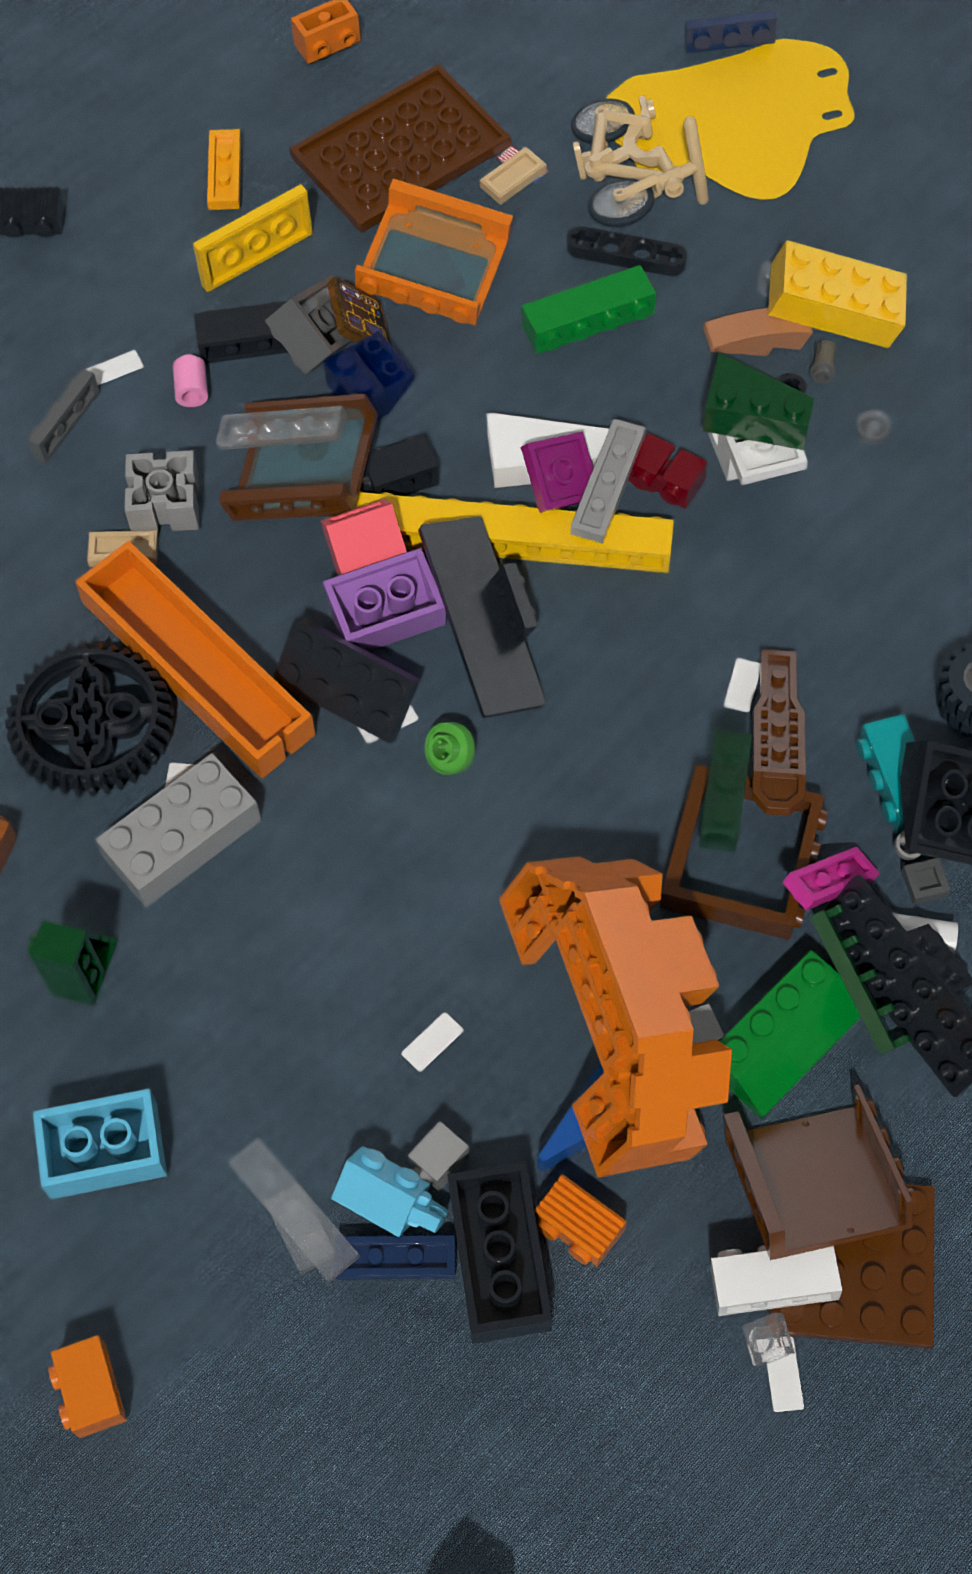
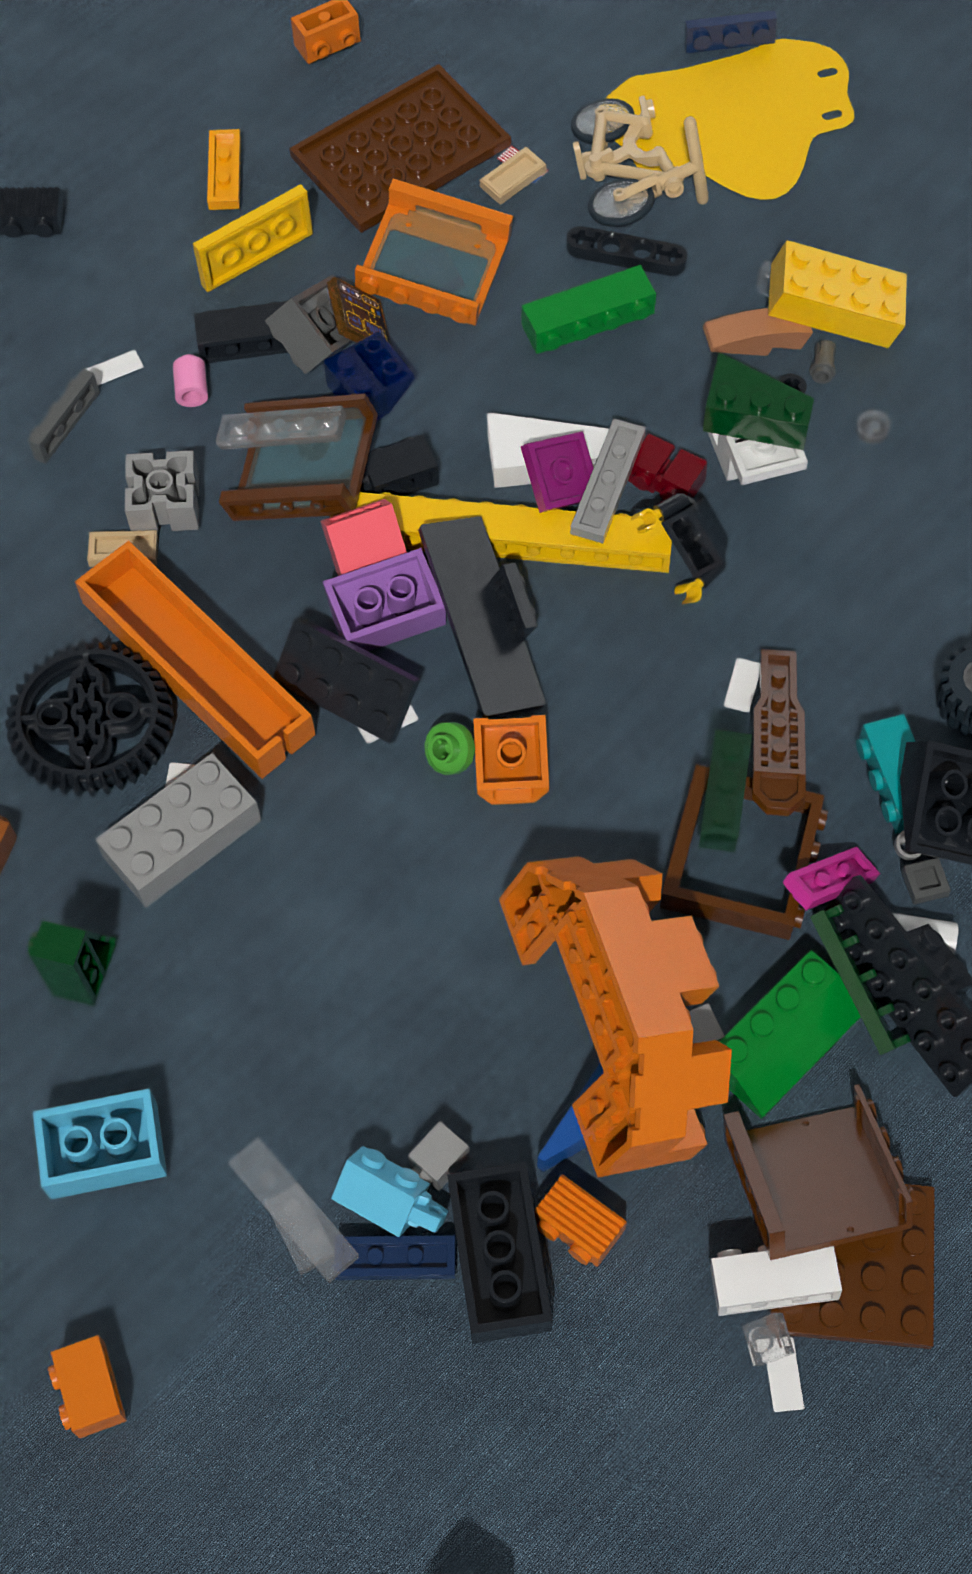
(432, 1041): white sticker -> none
(511, 759): none -> orange slope
(696, 537): none -> black torso

